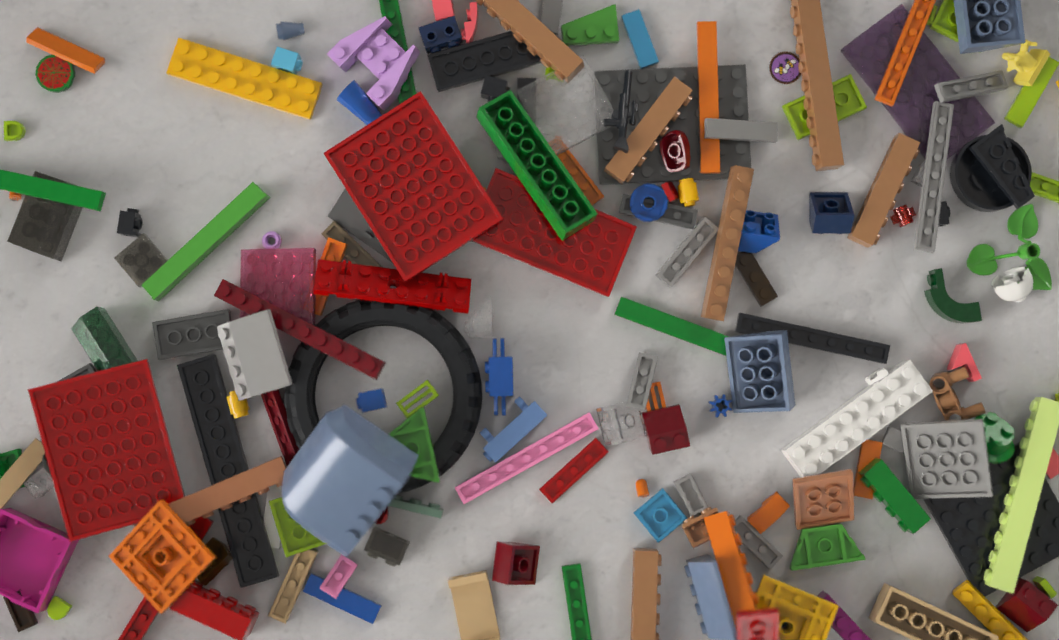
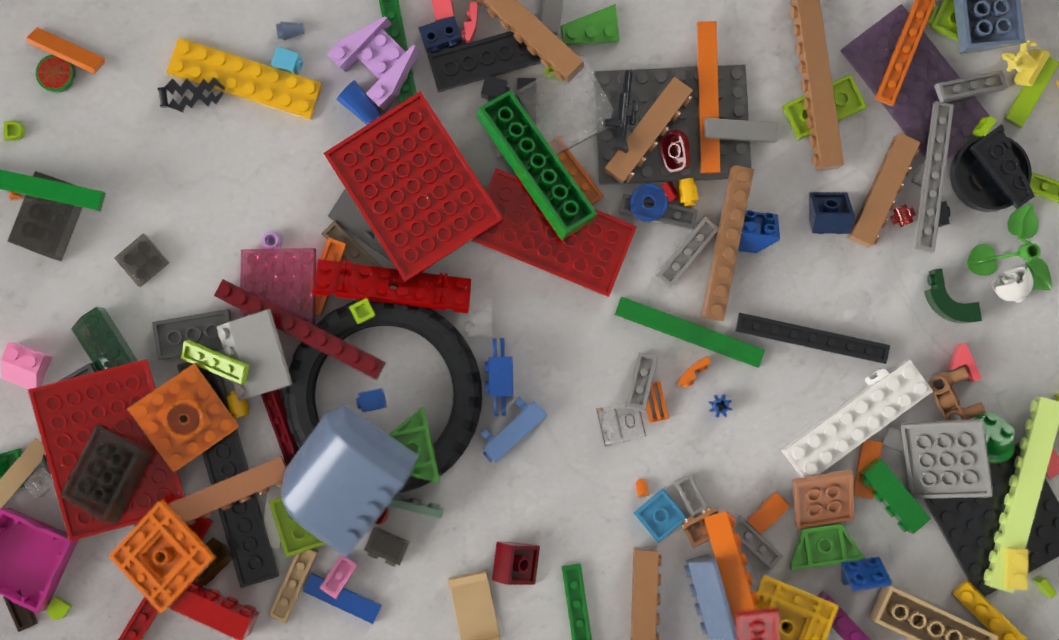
(24, 365): none -> bright pink slope
(107, 474): none -> clear smoke slope
(129, 223): black brick -> none
(183, 395): none -> orange piece
(197, 92): none -> black piece
(205, 241): bright green tile -> none
(215, 362): none -> lime tile
(362, 311): none -> lime plate
(431, 389): lime tile -> none
(526, 458): bright pink plate -> none
(573, 470): red tile -> none
(640, 39): dark azure tile -> none
(665, 429): dark red slope -> none
(688, 375): none -> orange slope
(755, 278): dark brown plate -> none
(760, 372): sand blue slope -> none
(785, 67): sticker -> none
(864, 574): none -> blue bracket
(984, 126): none -> lime tile
(1016, 568): none -> light yellow plate
(1027, 605): dark red slope -> none

